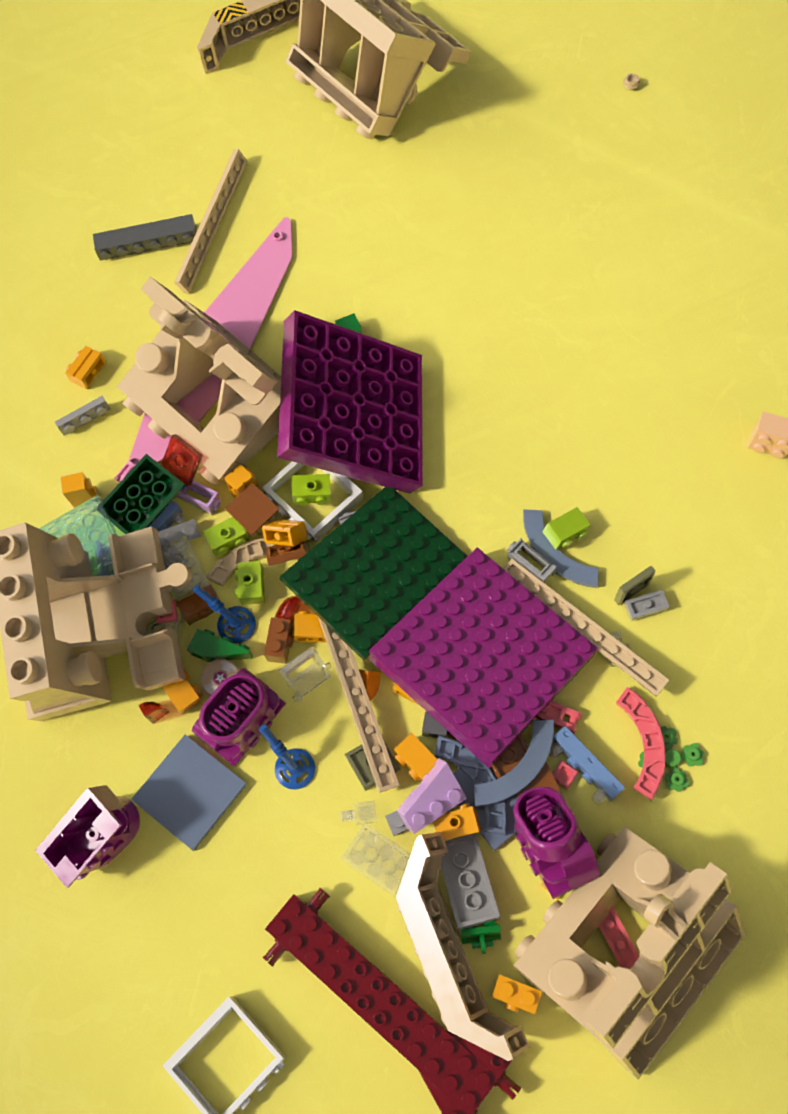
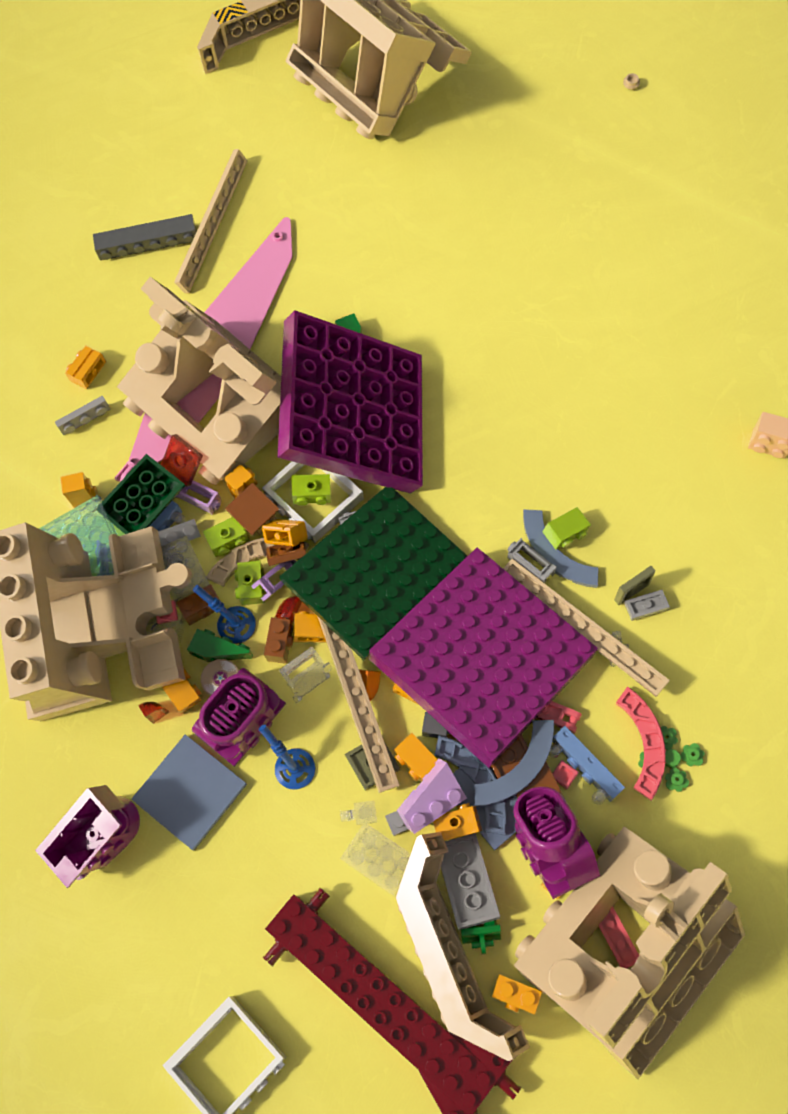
(267, 585): none -> lavender window

